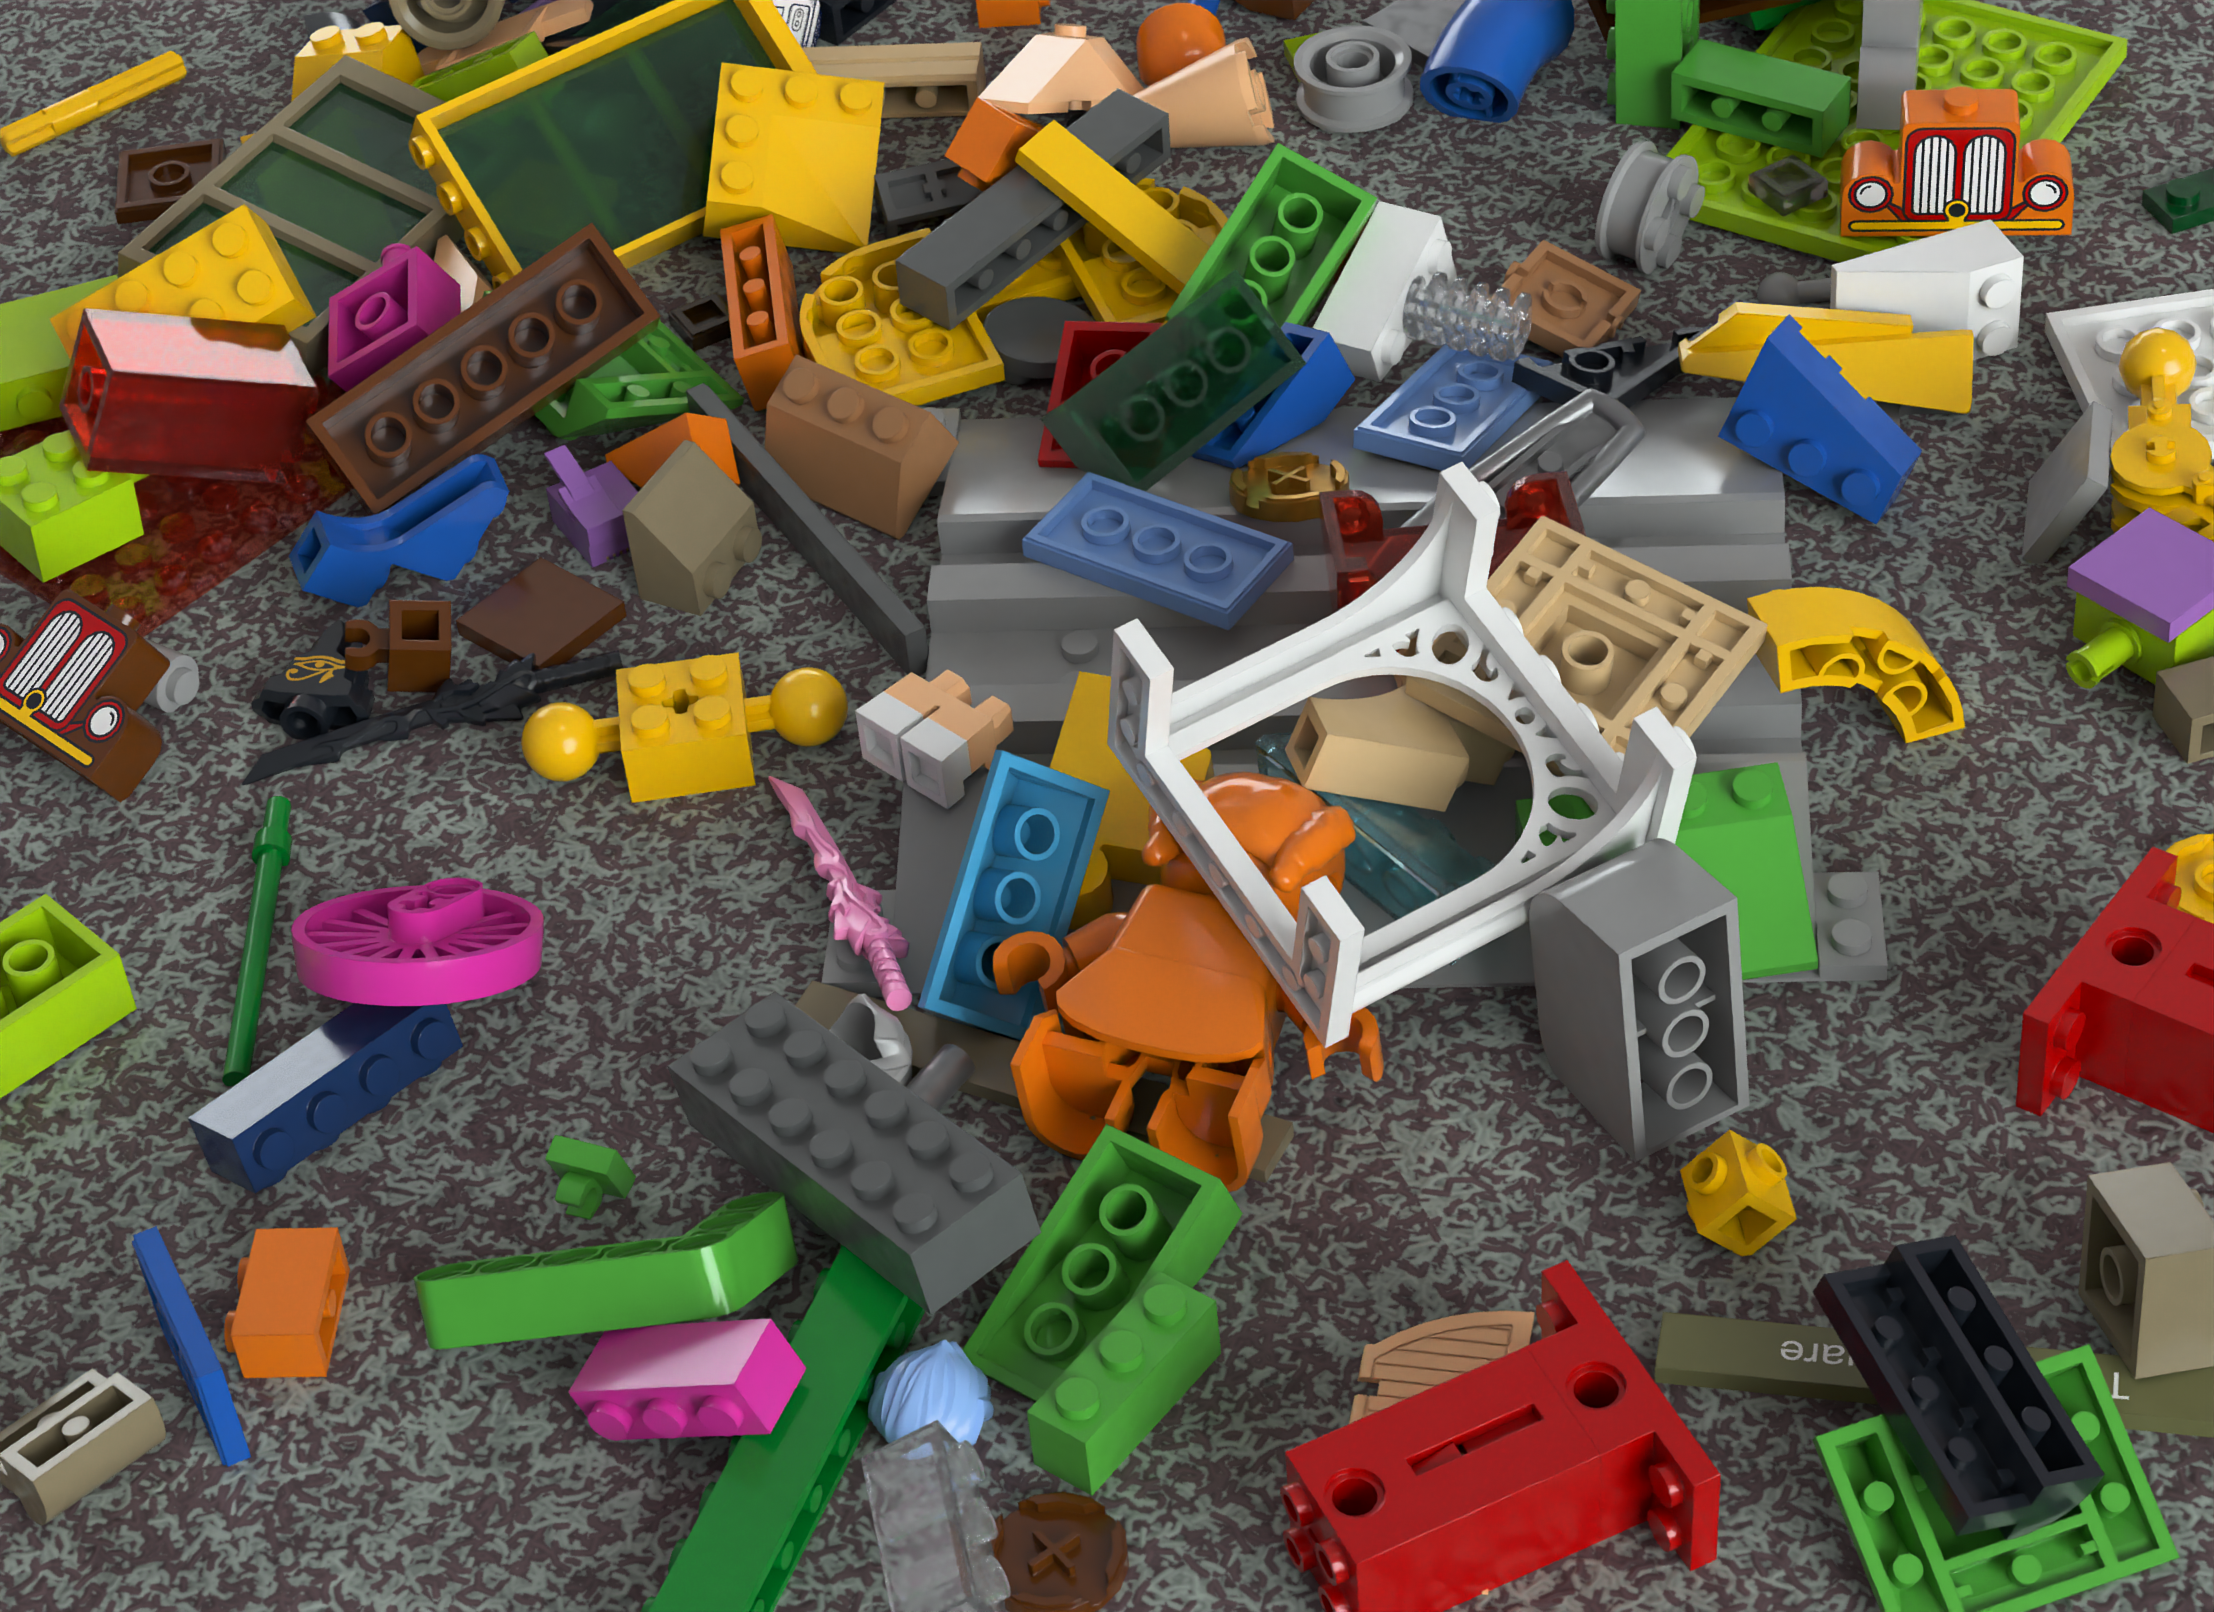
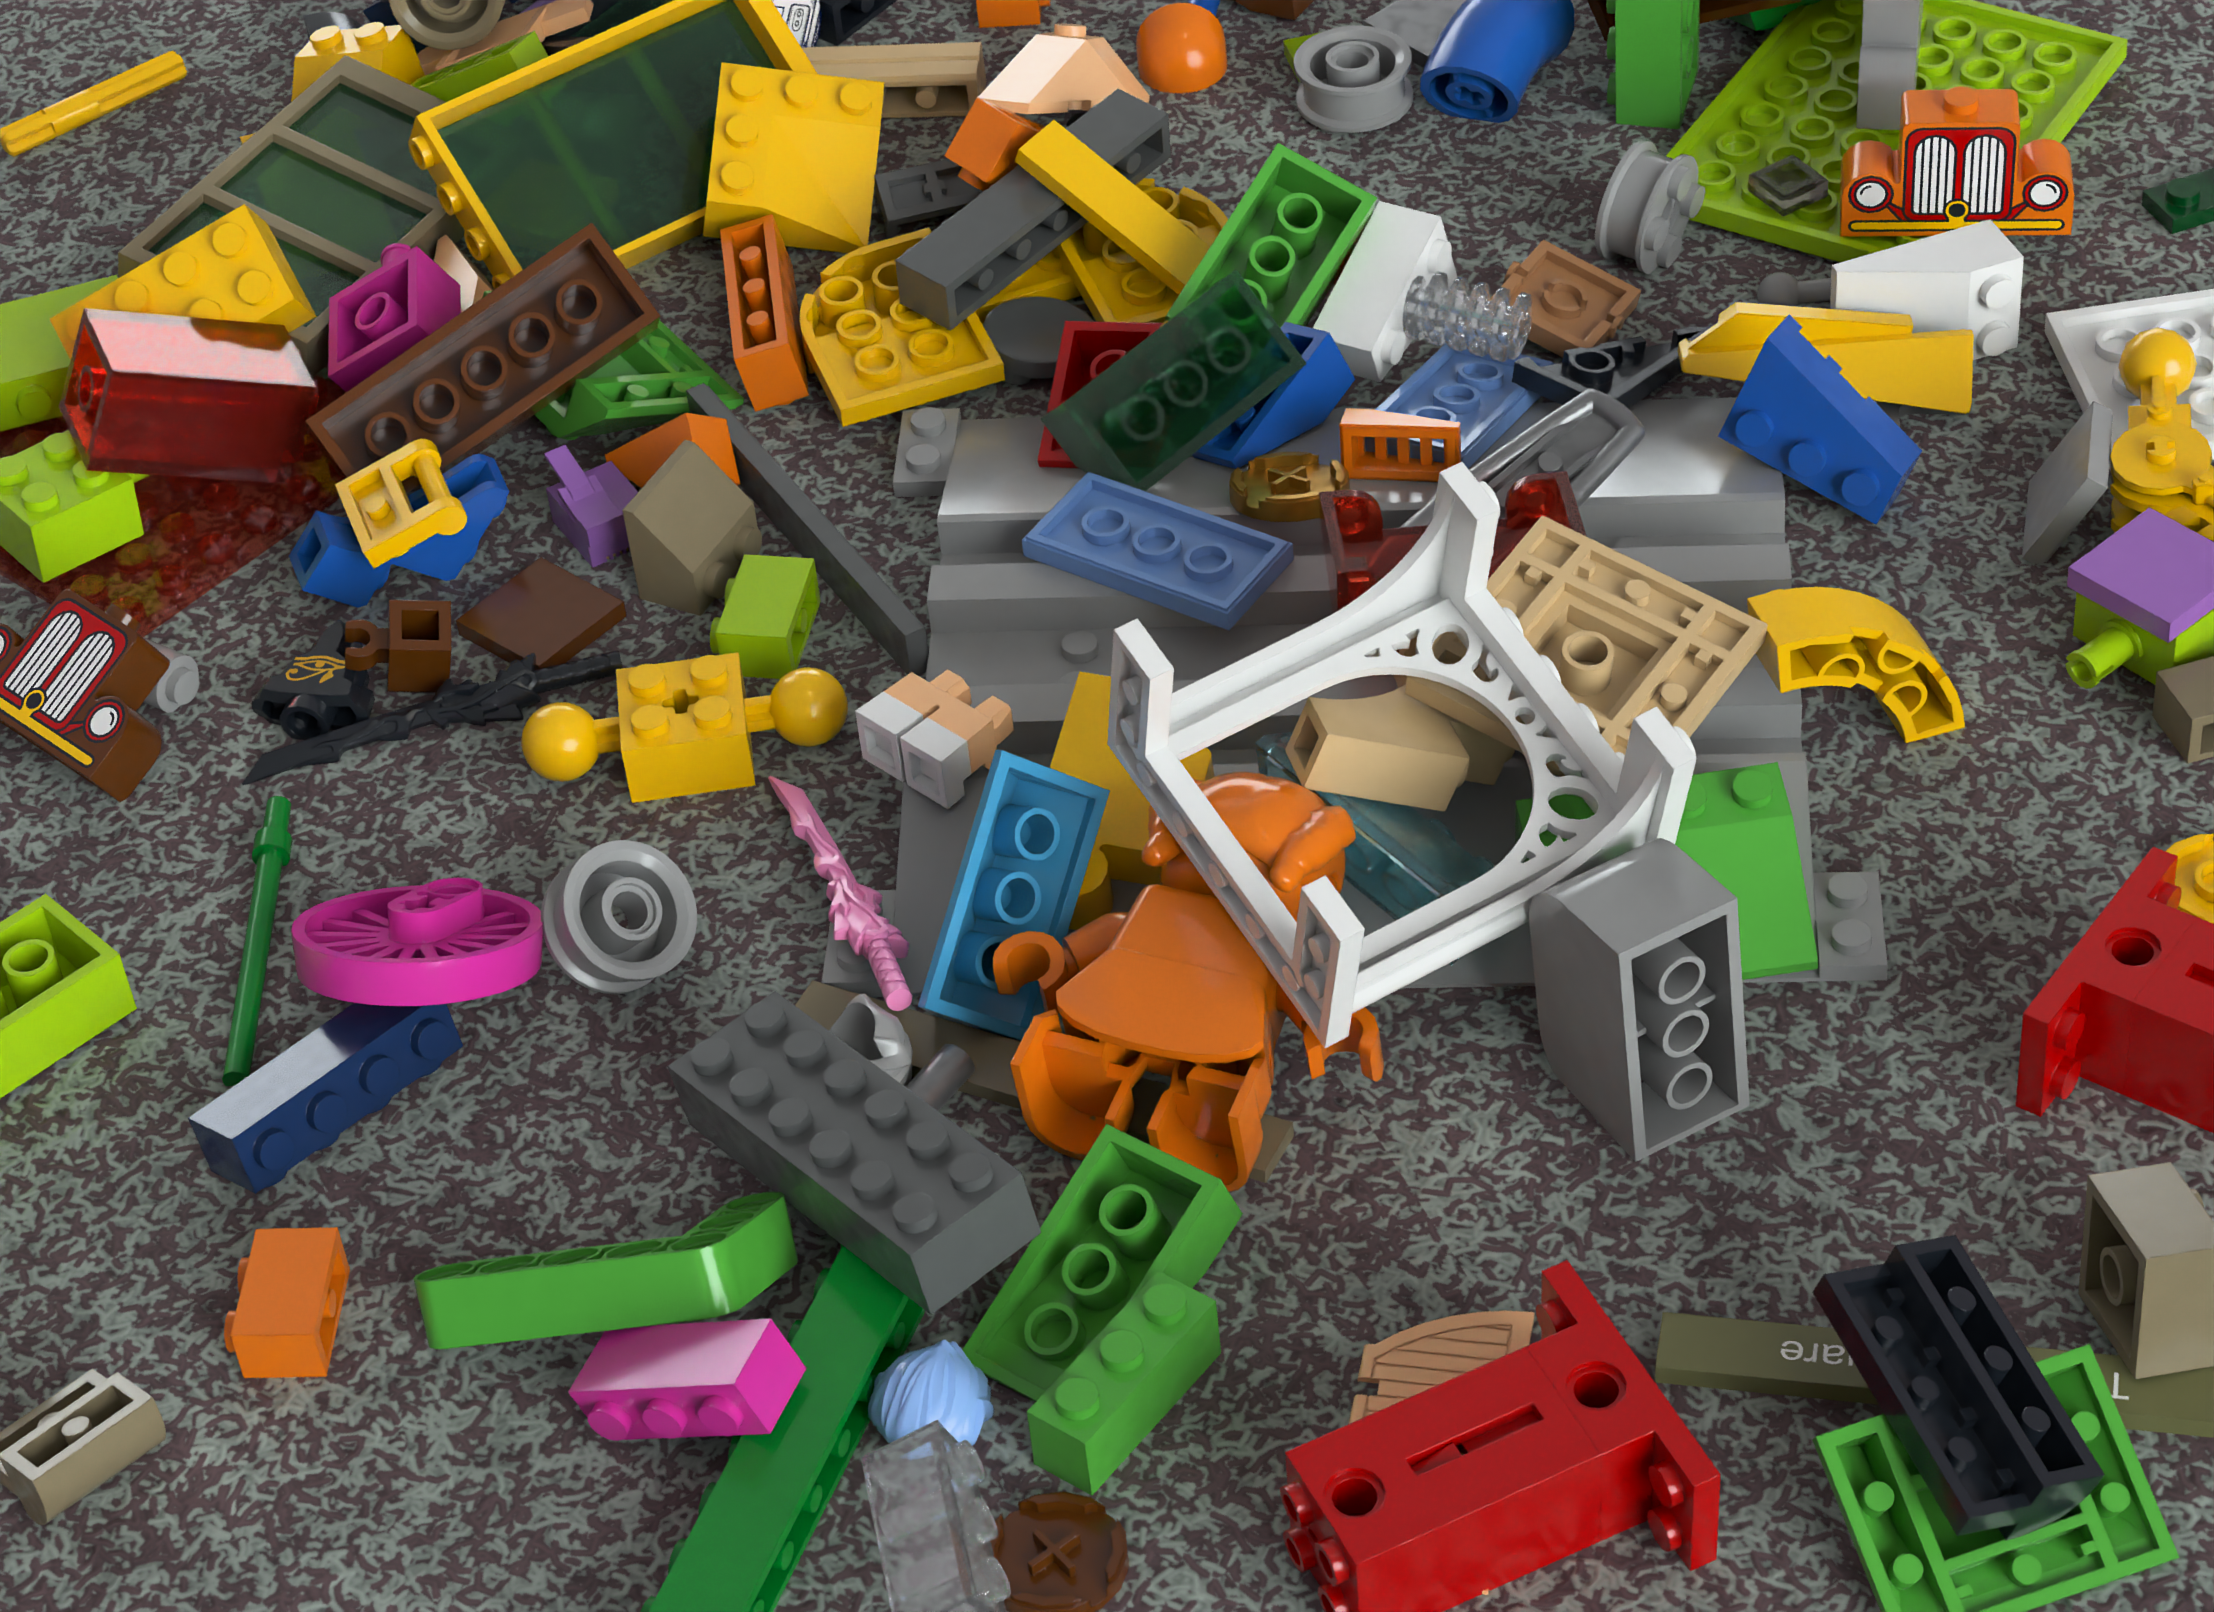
(159, 176): reddish brown tile -> none
(190, 1347): blue tile -> none
(382, 511): none -> yellow plate
(586, 1174): bright green tile -> none
(589, 940): none -> light grey wheel
(702, 321): dark brown tile -> none
(768, 614): none -> lime brick
(855, 446): medium nougat slope -> none
(1215, 101): light nougat cone -> none
(1380, 465): none -> orange slope
(1738, 1193): yellow brick -> none
(1761, 97): bright green brick -> none

